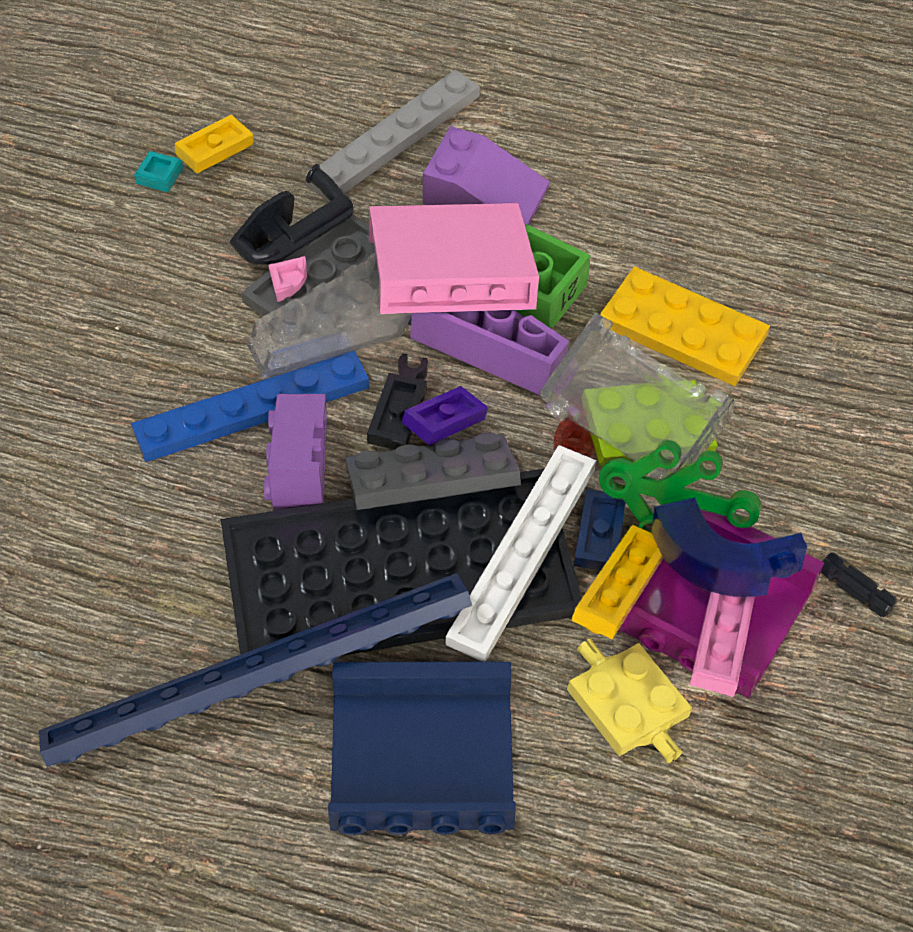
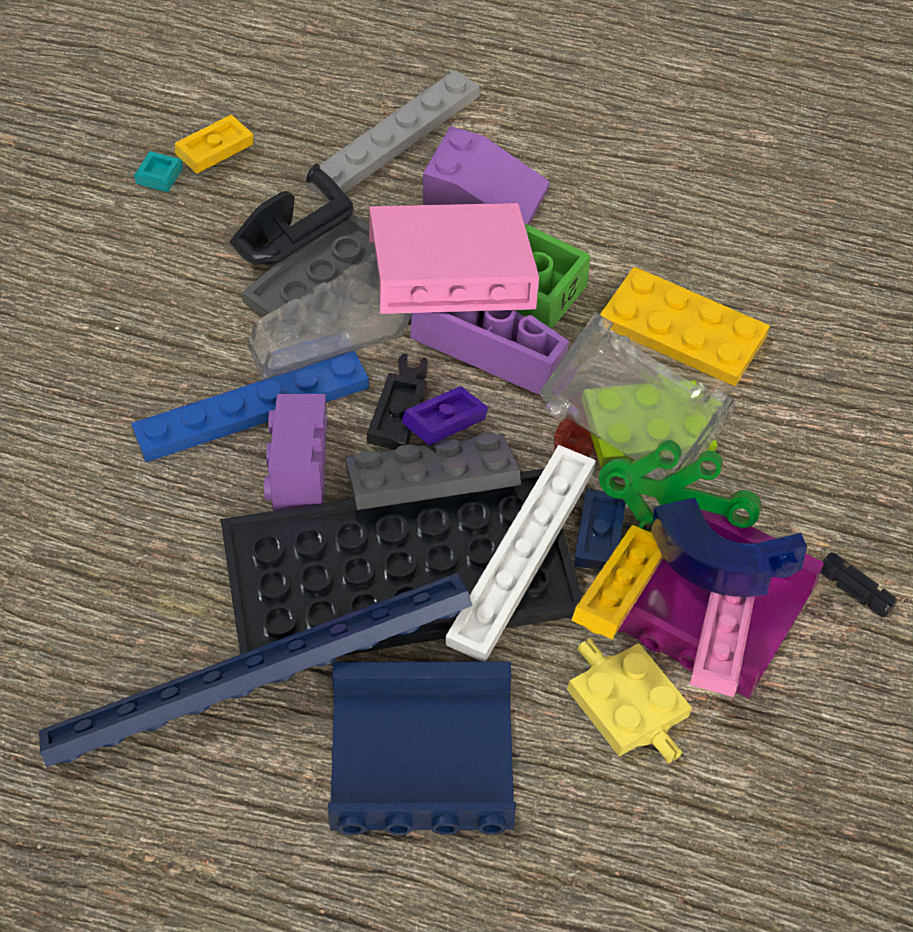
(287, 277): bright pink tile -> none

